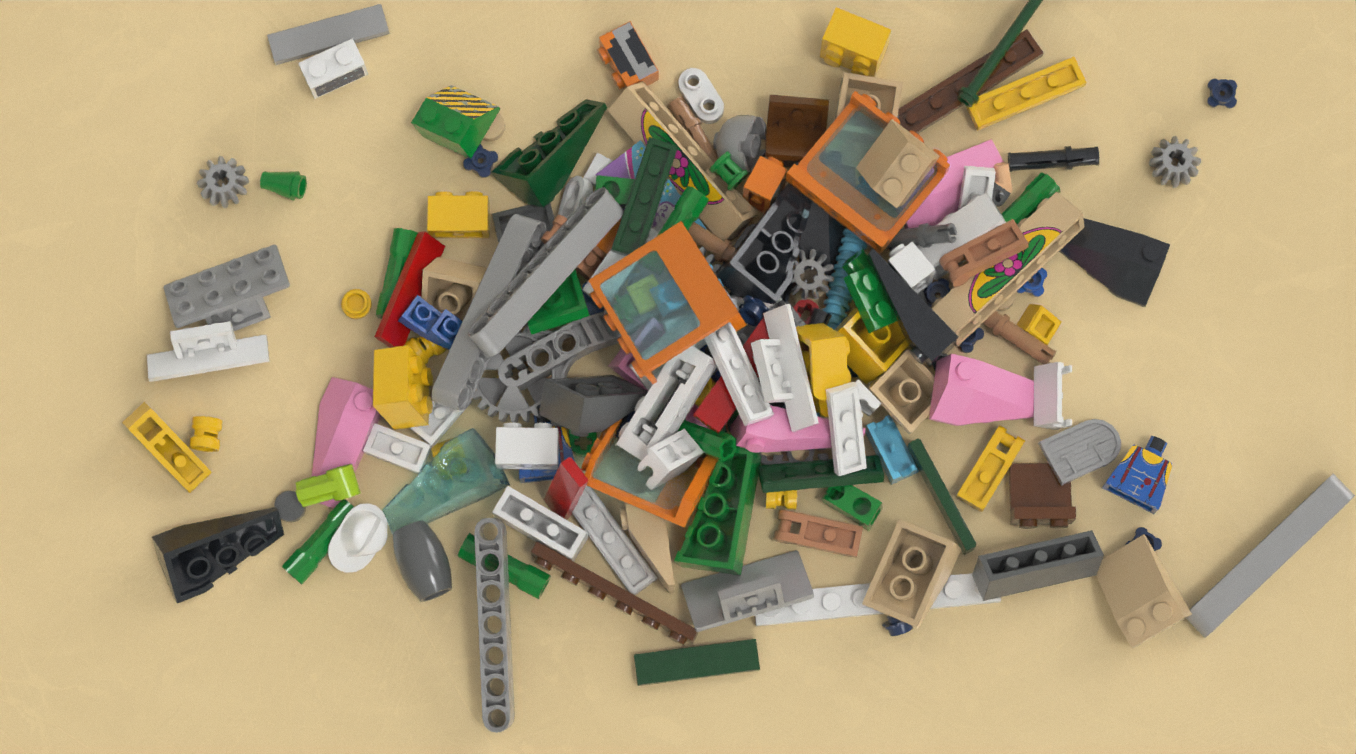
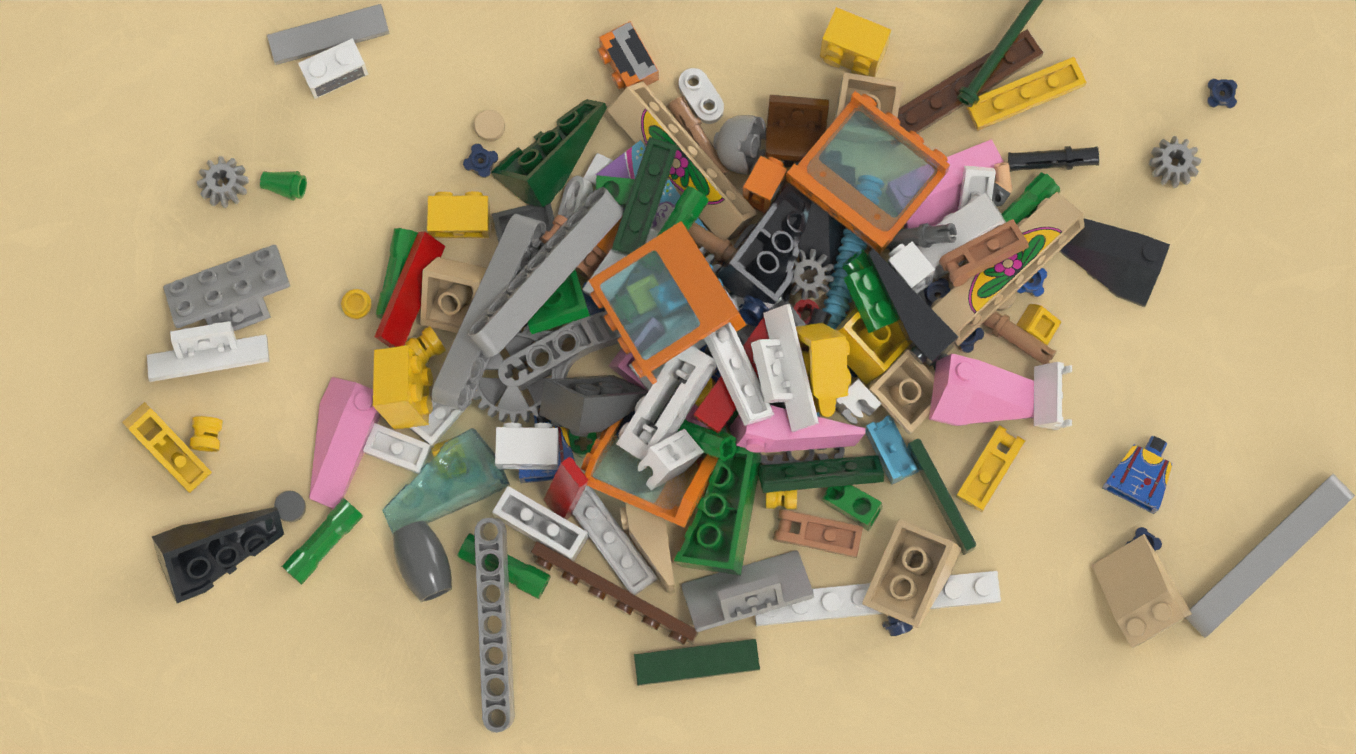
(334, 484): lime piece -> none
(358, 538): white piece -> none
(431, 323): blue slope -> none
(455, 119): green slope -> none
(733, 176): green bush -> none
(846, 428): white tile -> none
(896, 164): tan slope -> none
(1037, 565): dark grey brick -> none
(1039, 497): reddish brown bracket -> none
(1081, 449): light grey window -> none

